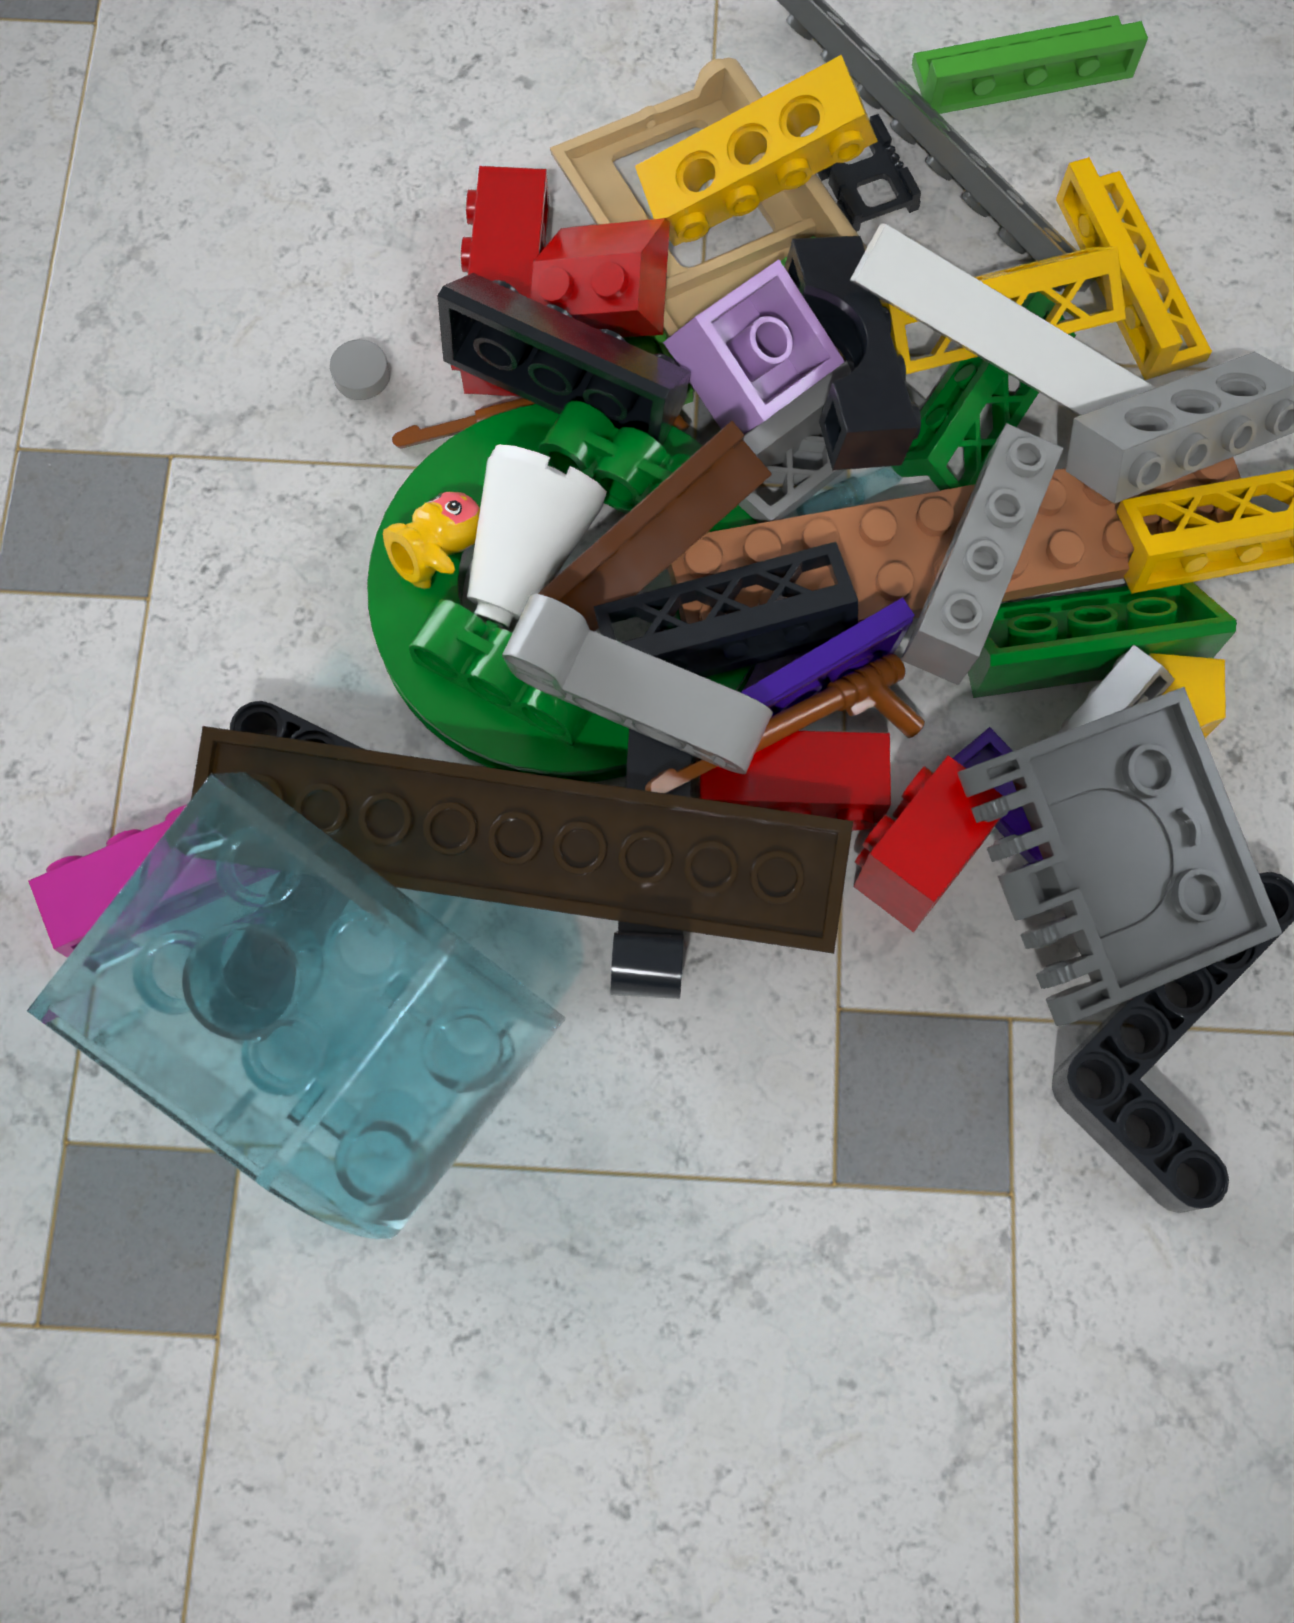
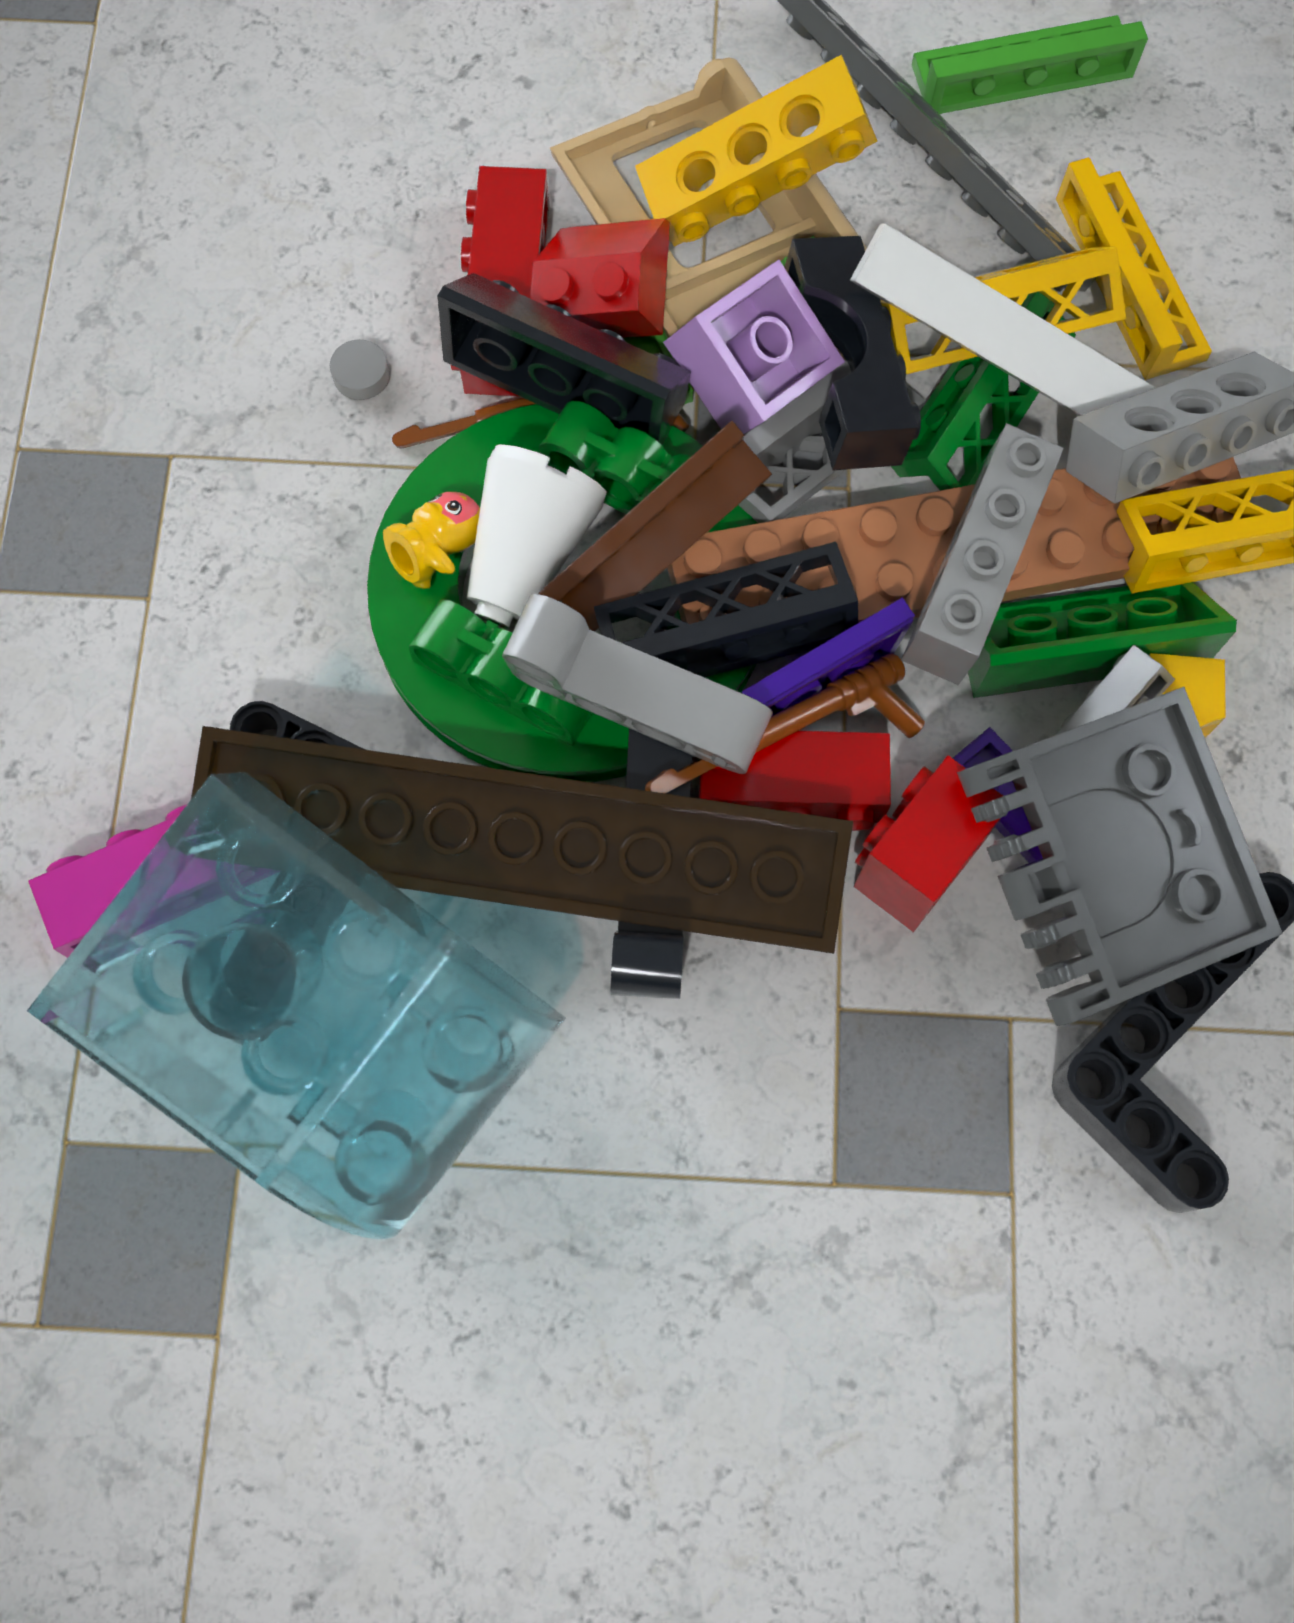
(850, 492): clear light blue piece -> none
(885, 165): black piece -> none

